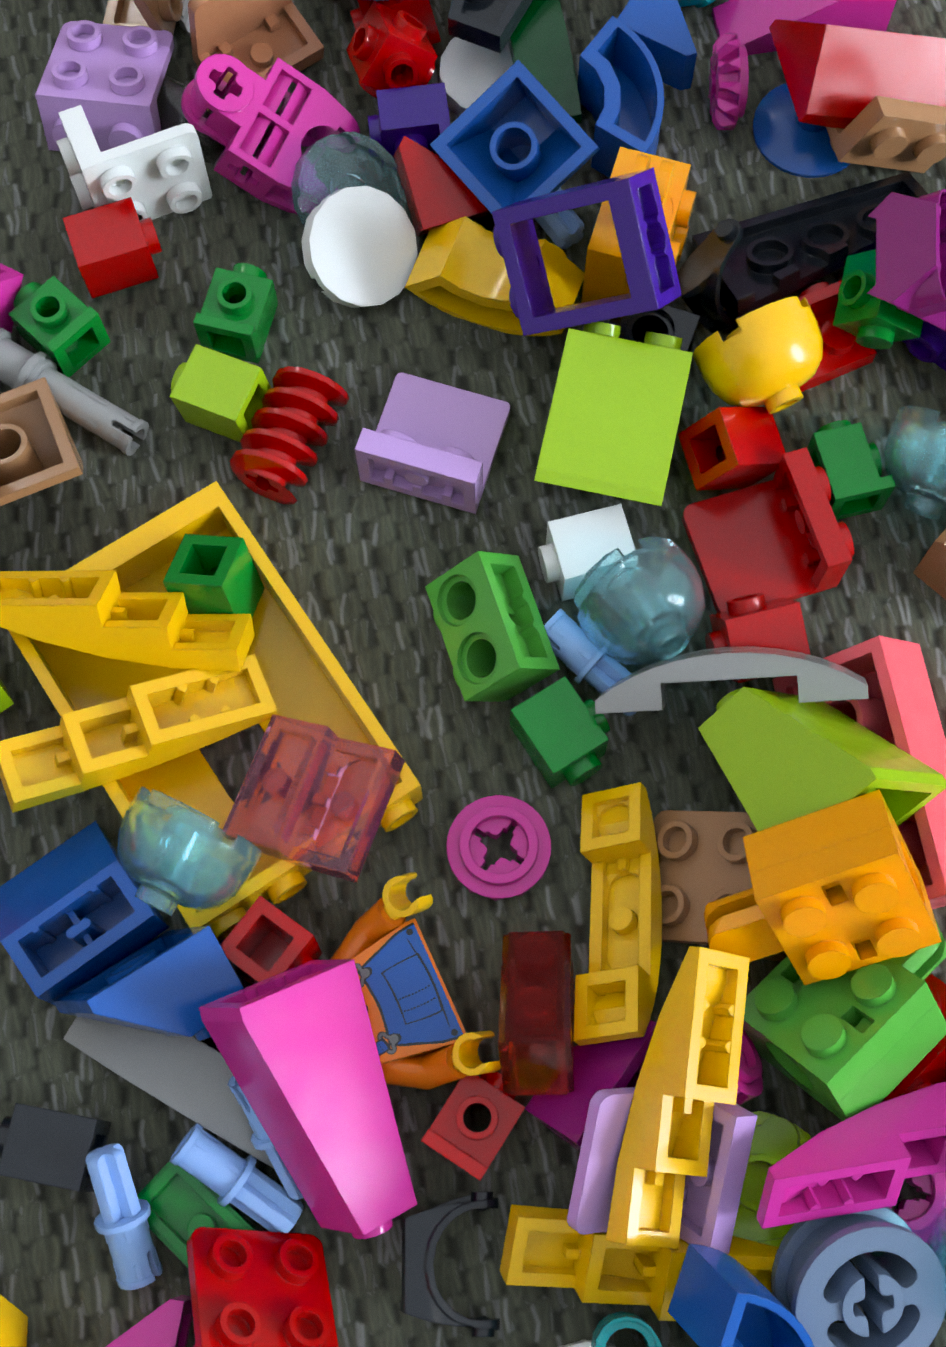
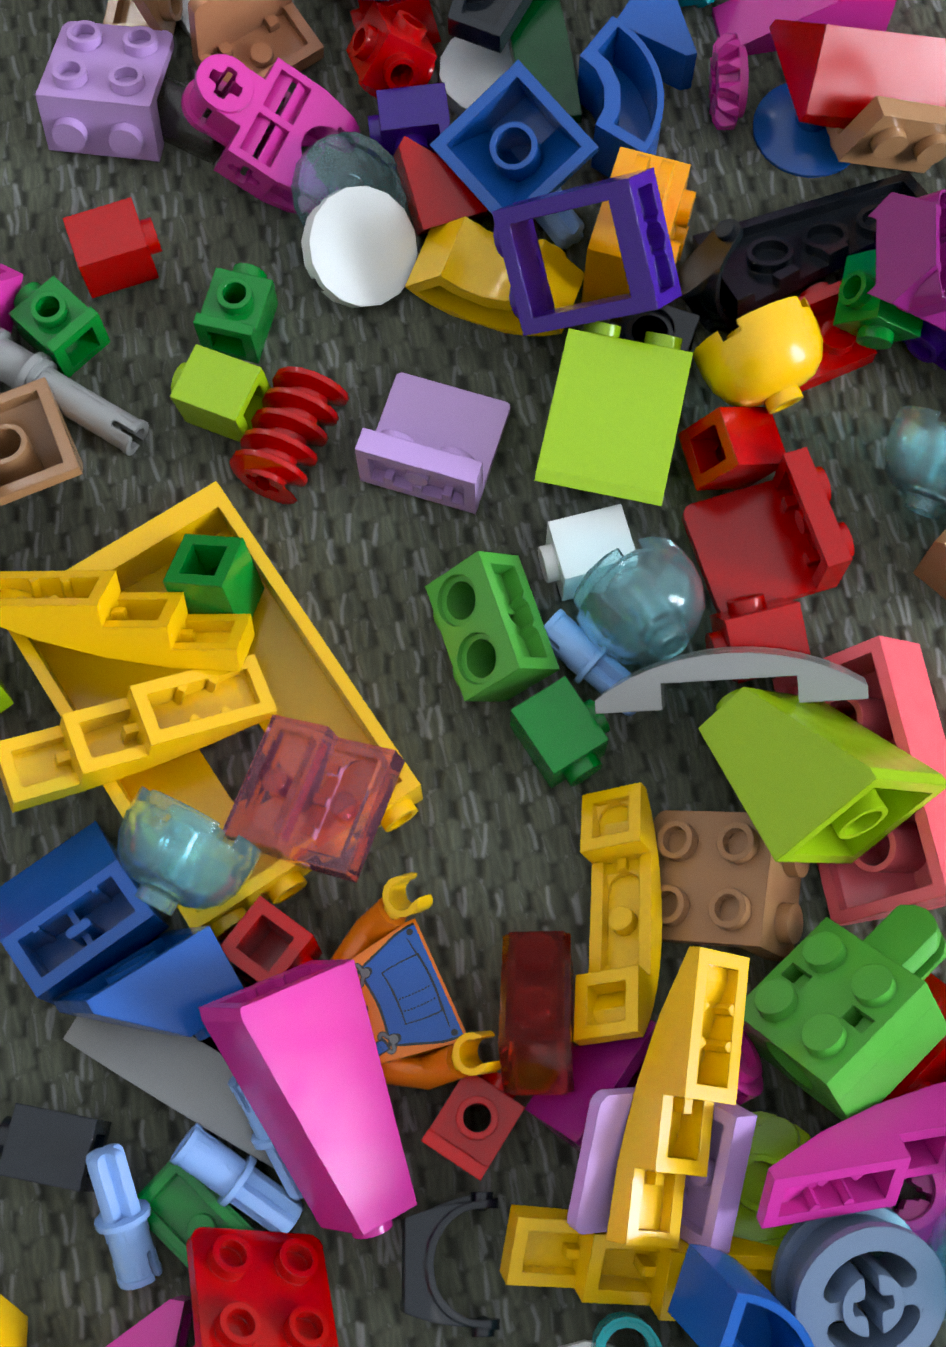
(157, 171): white bracket -> none
(491, 818): dark pink gear -> none
(828, 893): light orange brick -> none
(851, 467): green brick -> none

